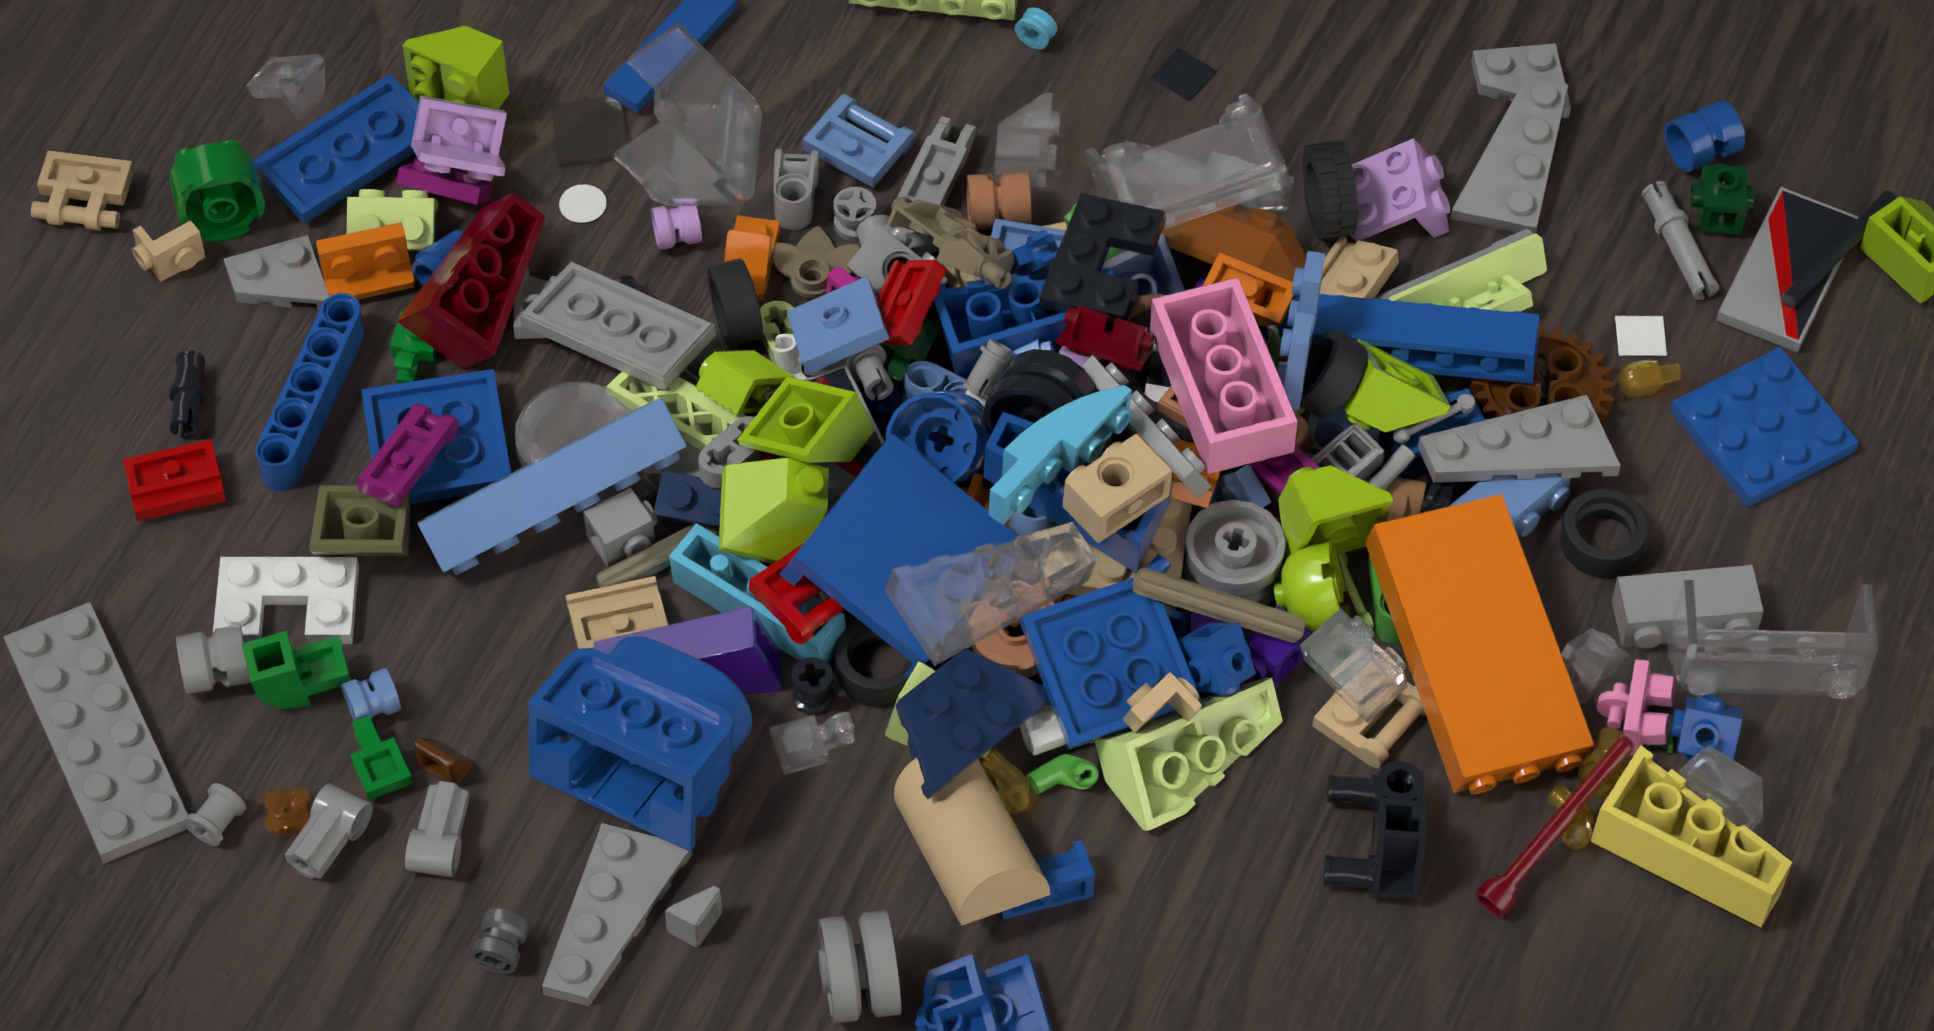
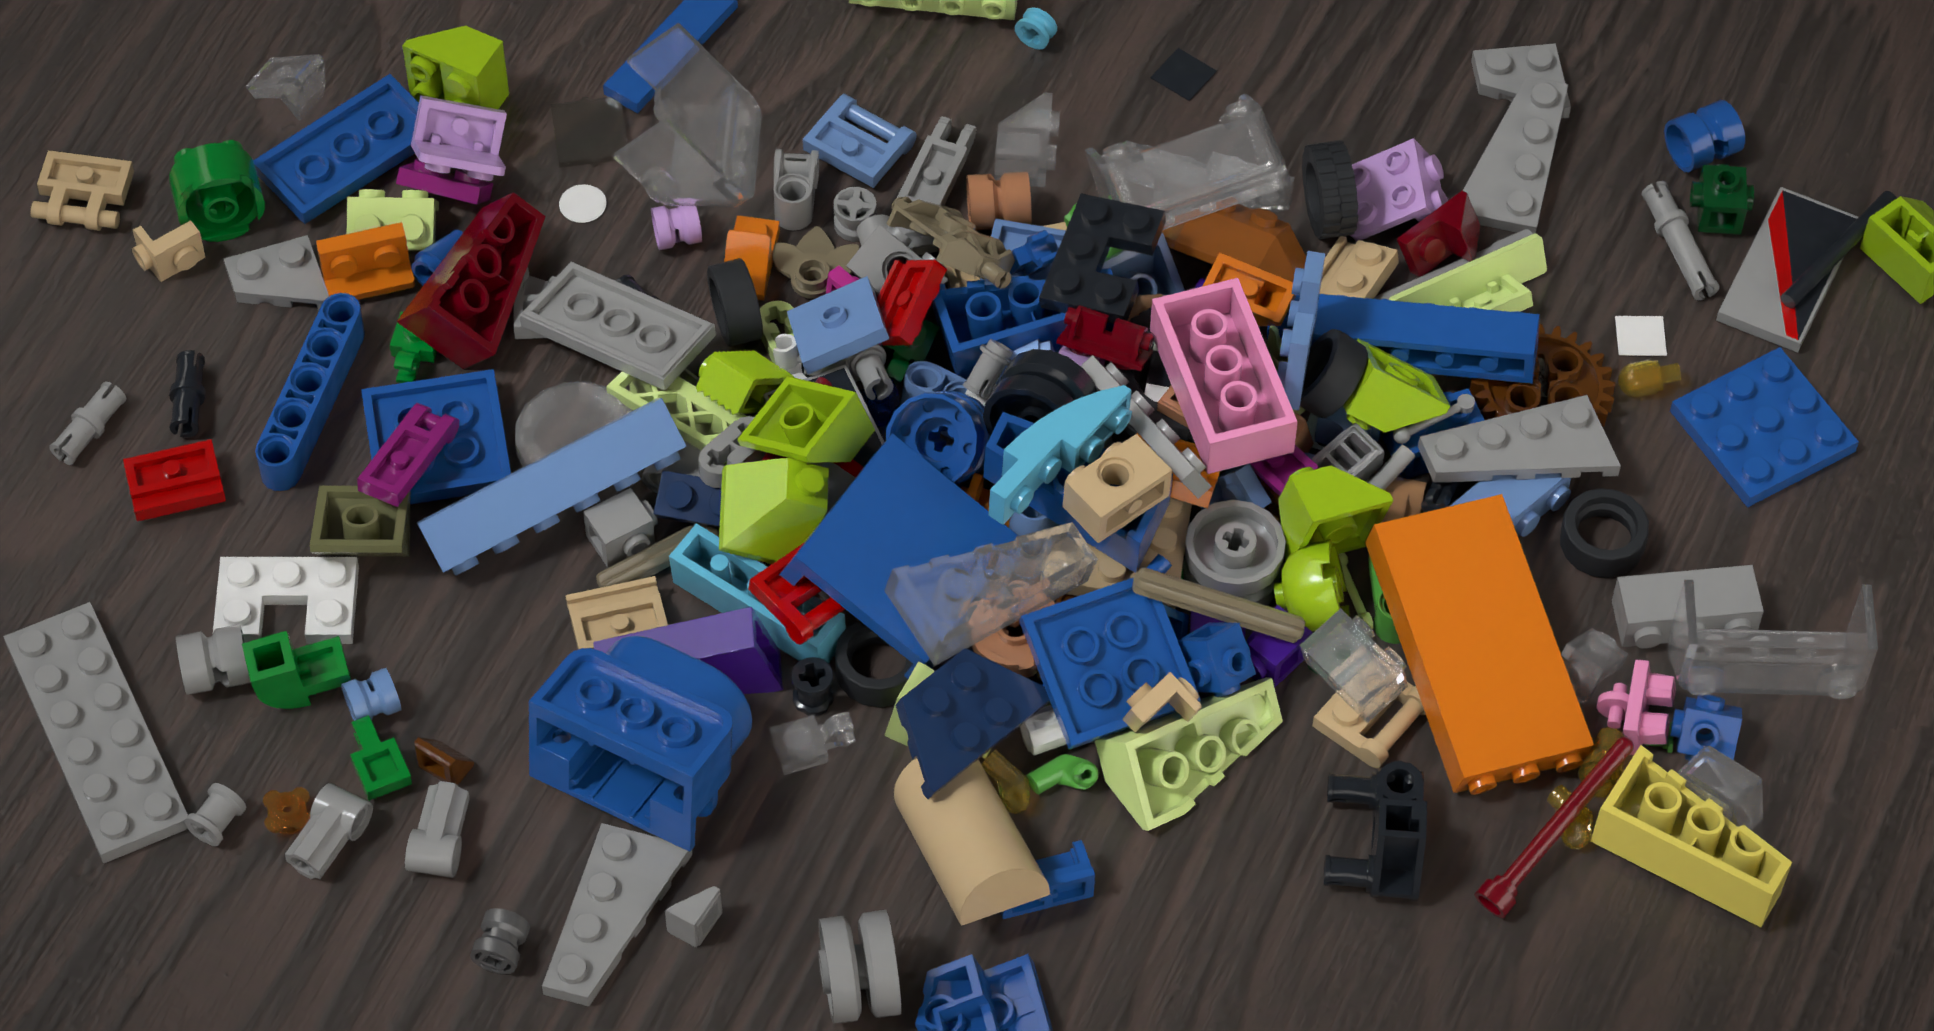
(88, 423): none -> light grey pin
(1440, 234): none -> dark red slope

